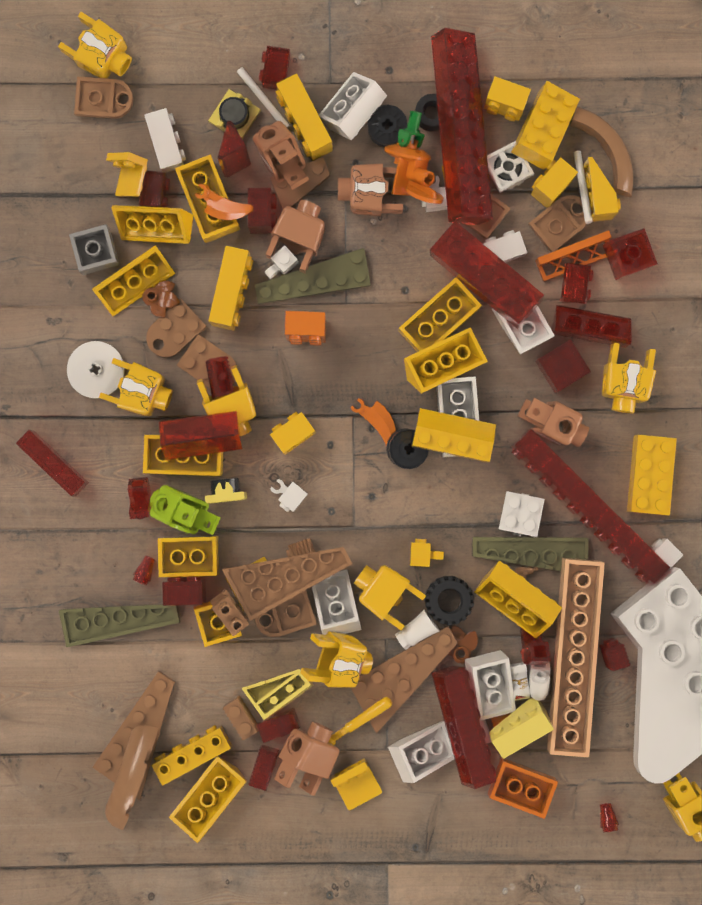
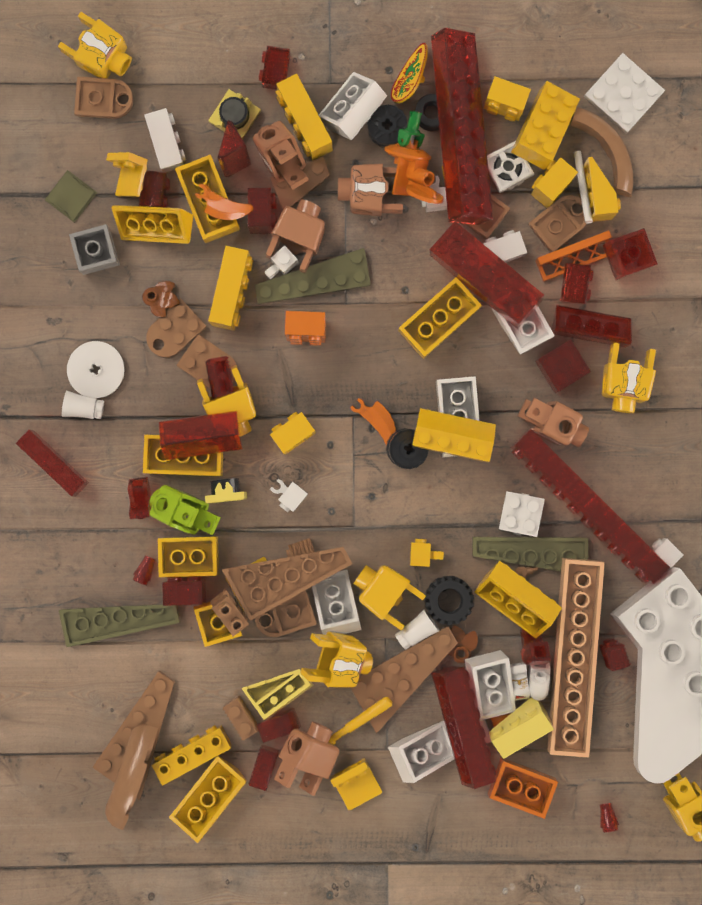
(71, 196): none -> olive piece
(82, 406): none -> white plant
(132, 280): yellow slope -> none
(140, 390): yellow piece -> none
(262, 97): white bar -> none
(410, 75): none -> shield
(444, 361): yellow slope -> none
(624, 93): none -> white plate
(651, 475): yellow brick -> none

